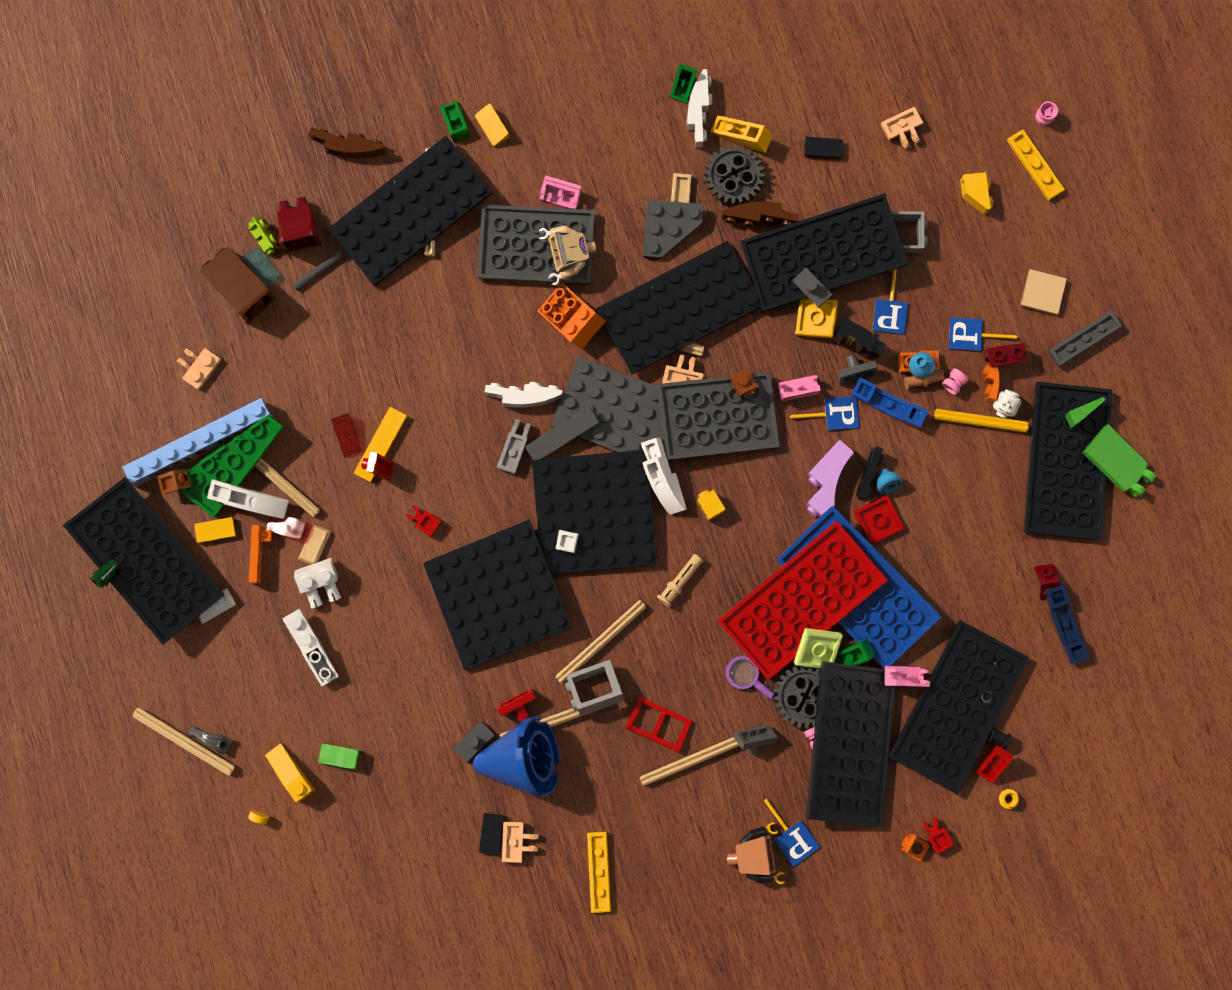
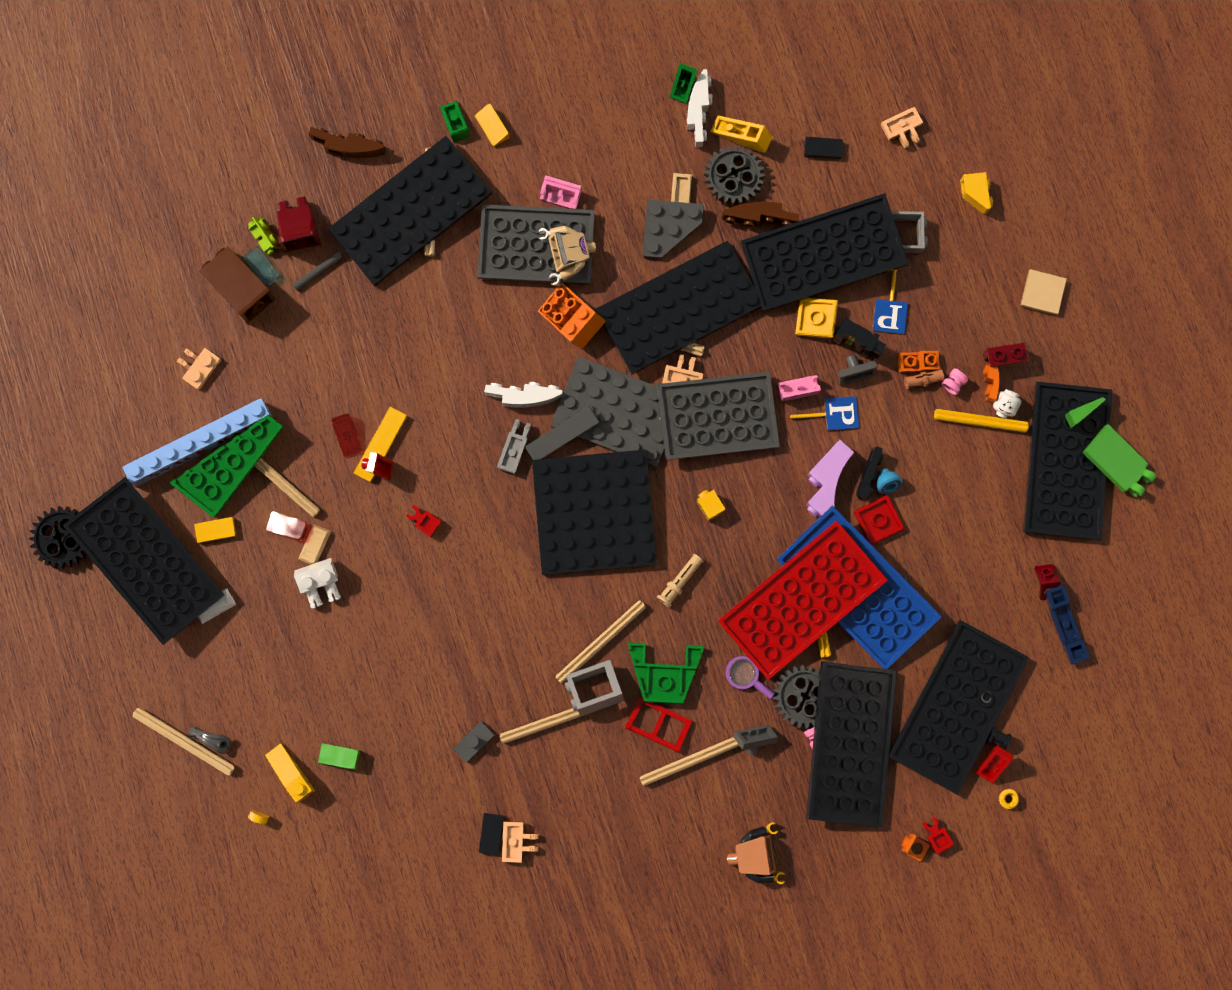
(45, 543): none -> black gear
(104, 574): dark green cone -> none
(174, 481): dark orange bracket -> none
(248, 499): white slope -> none
(258, 536): orange hinge -> none
(310, 647): white slope -> none
(497, 595): black plate -> none
(517, 704): red tile -> none
(523, 758): blue cone -> none
(567, 541): white tile -> none
(599, 872): yellow tile -> none
(660, 477): white slope -> none
(664, 682): none -> green wing
(743, 383): dark orange bracket -> none
(795, 841): blue piece -> none
(812, 288): dark grey tile -> none
(817, 647): yellowish green tile -> none
(855, 653): green slope -> none
(889, 404): blue slope -> none
(905, 676): bright pink hinge -> none
(922, 365): dark azure brick -> none
(967, 334): blue piece -> none
(1035, 165): yellow tile -> none
(1048, 109): bright pink wheel -> none
(1084, 338): dark grey plate -> none

